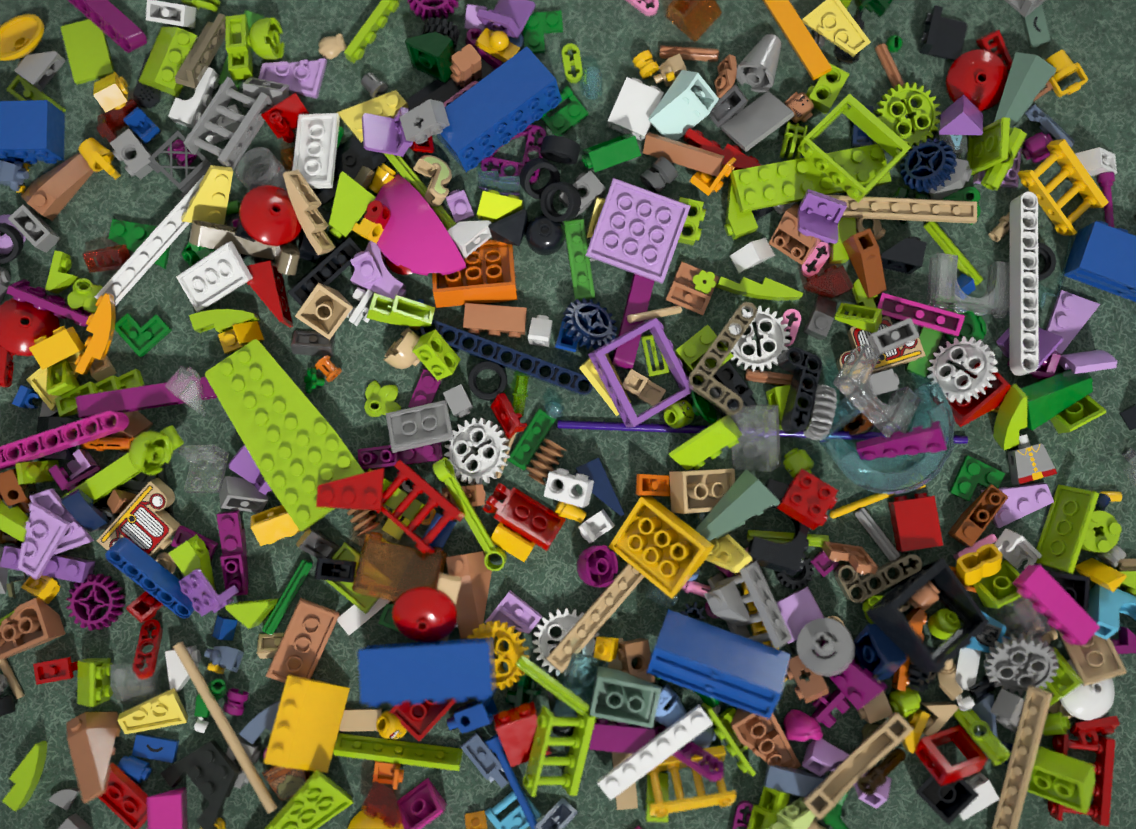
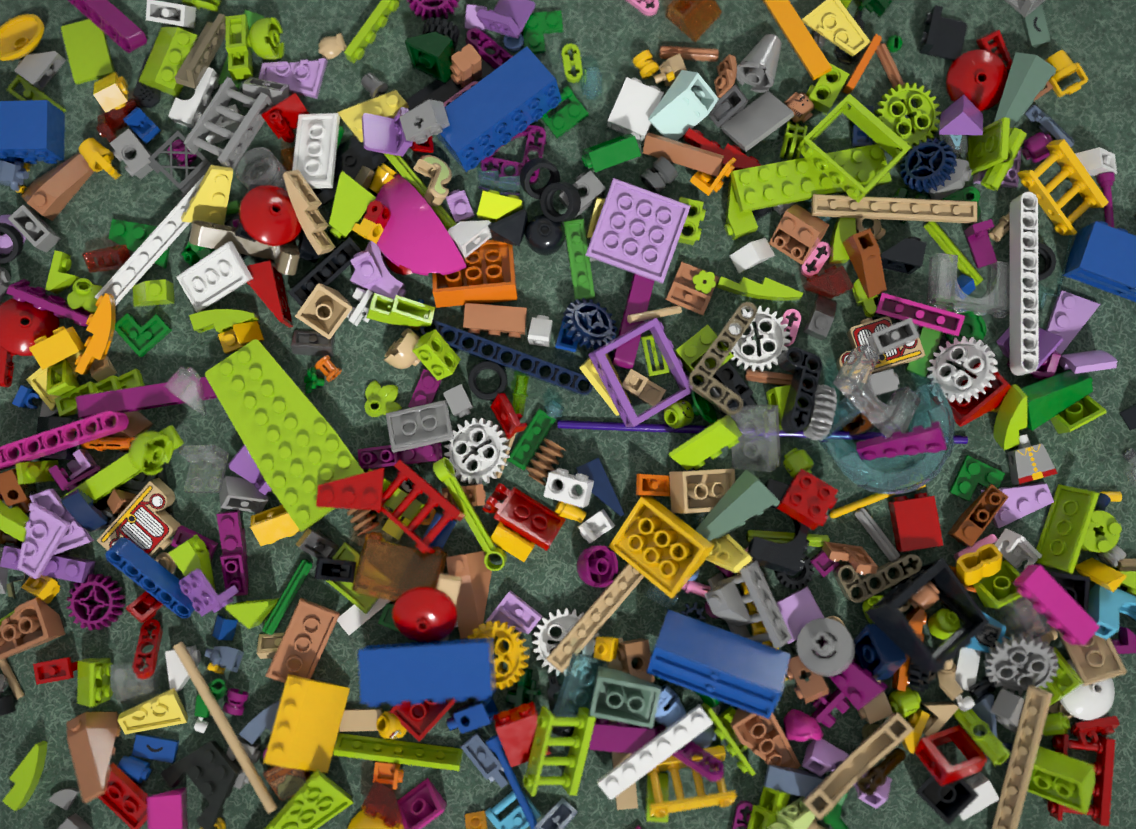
(153, 293): none -> lime slope
(497, 44): yellow tile -> none
(552, 685): lime axle -> none
(560, 149): black tyre -> none
(820, 216): medium lavender bracket -> none
(862, 64): none -> orange tile
(870, 322): lime slope -> none
(980, 243): none -> magenta bracket

